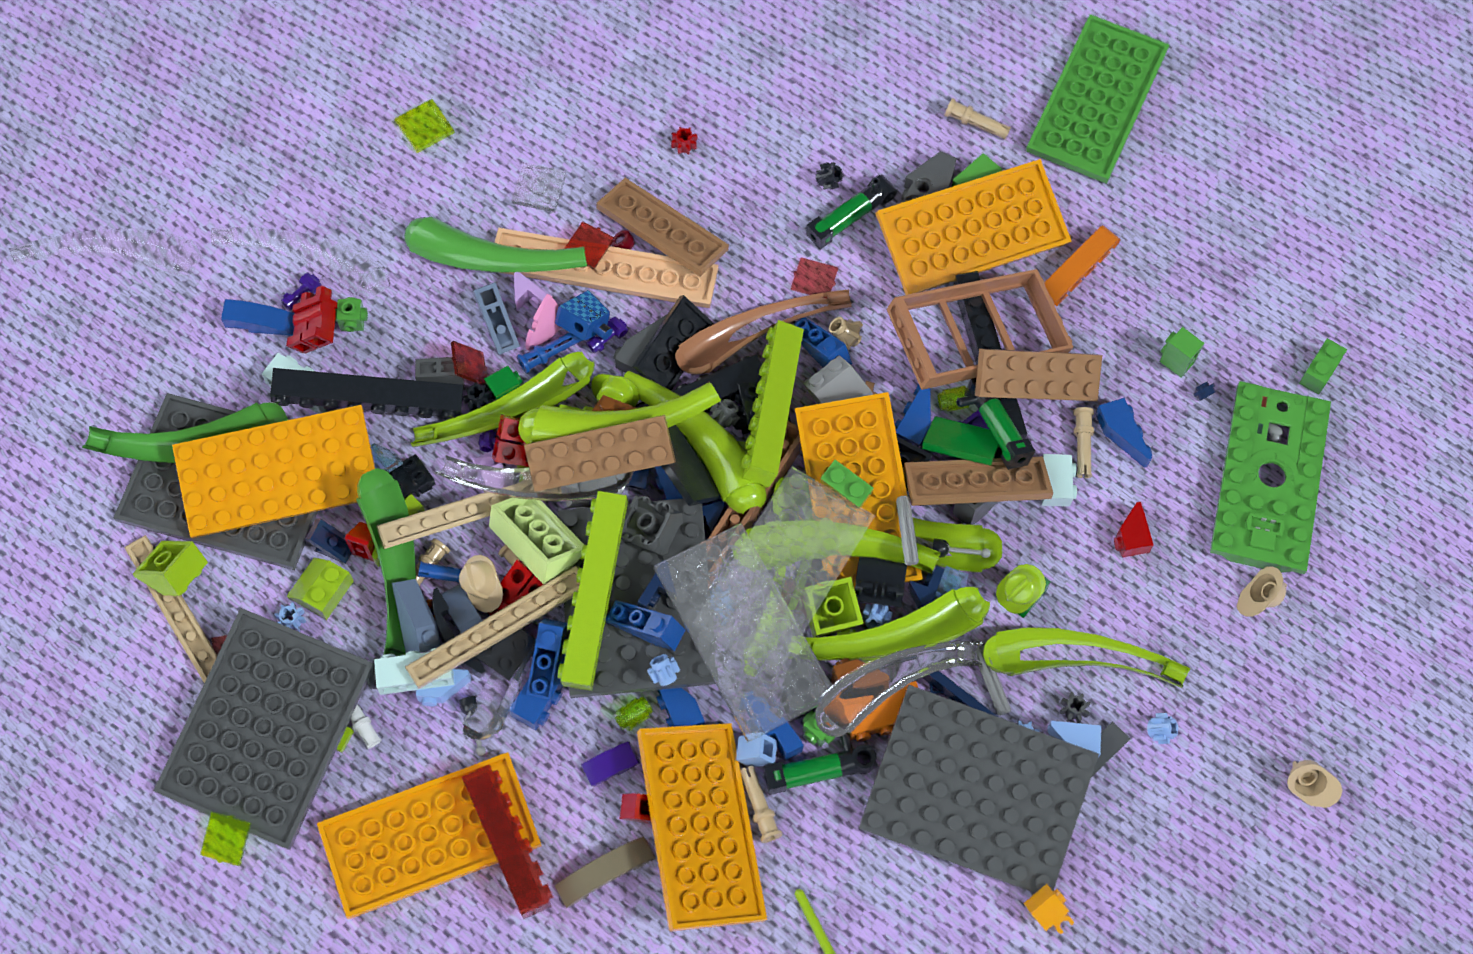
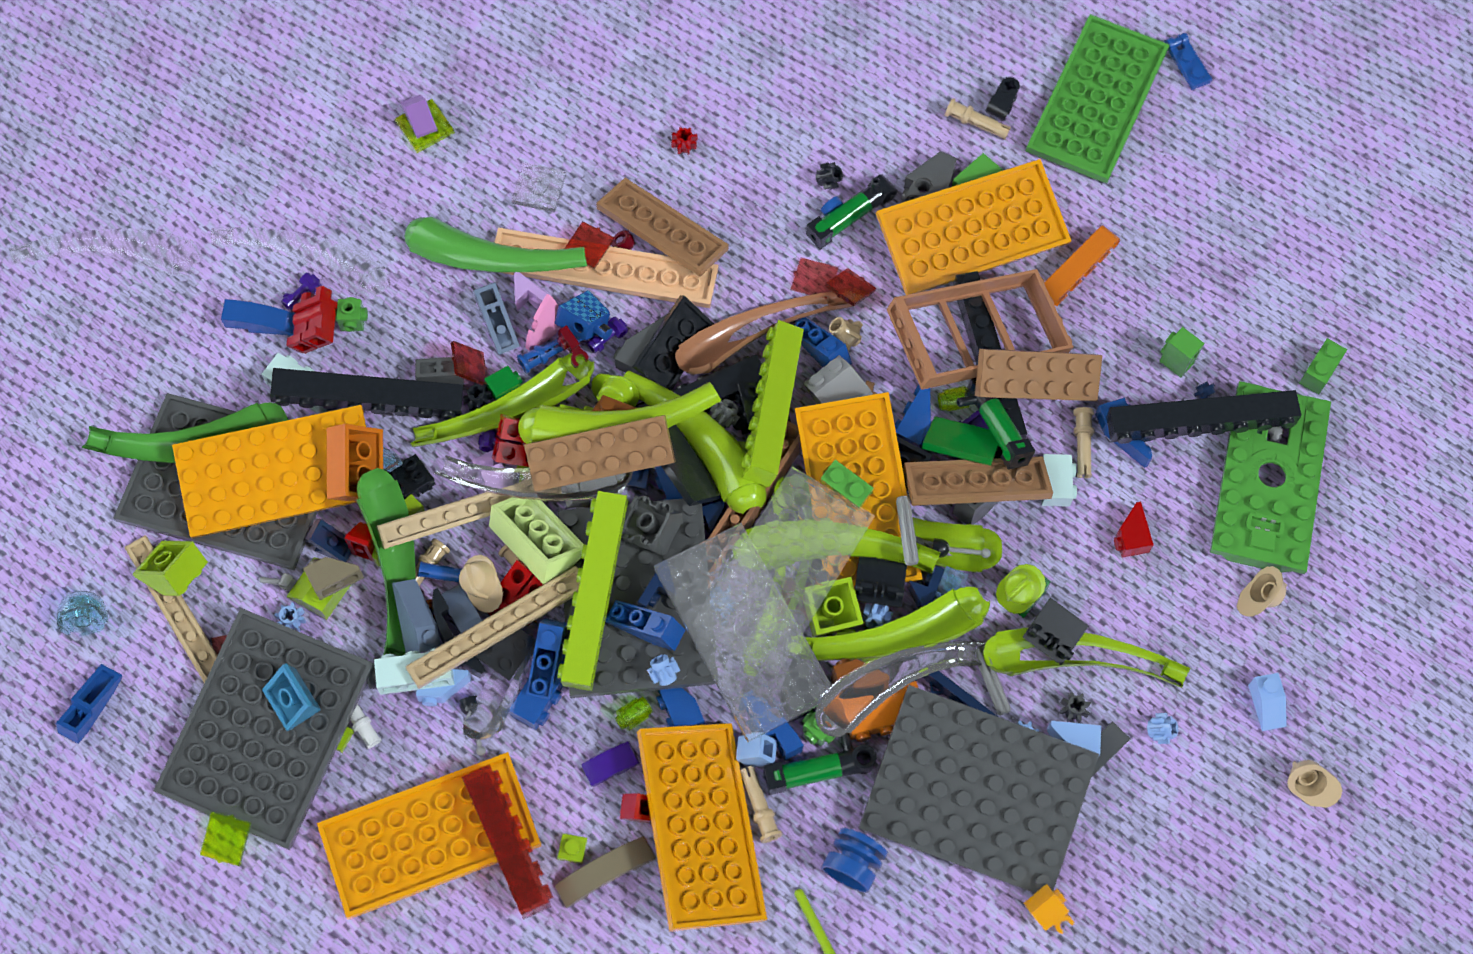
(76, 613): none -> clear light blue cylinder
(88, 704): none -> blue slope
(286, 581): none -> light grey hand
(290, 697): none -> dark azure slope
(331, 575): none -> dark tan slope
(350, 454): none -> orange slope
(419, 115): none -> medium lavender slope
(570, 343): none -> dark red plate
(572, 848): none -> lime plate
(830, 205): none -> blue tile
(850, 287): none -> clear red piece
(852, 864): none -> blue wheel
(1003, 99): none -> black piece
(1055, 631): none -> black hinge
(1188, 61): none -> blue plate
(1203, 416): none -> black brick
(1269, 701): none -> light blue slope

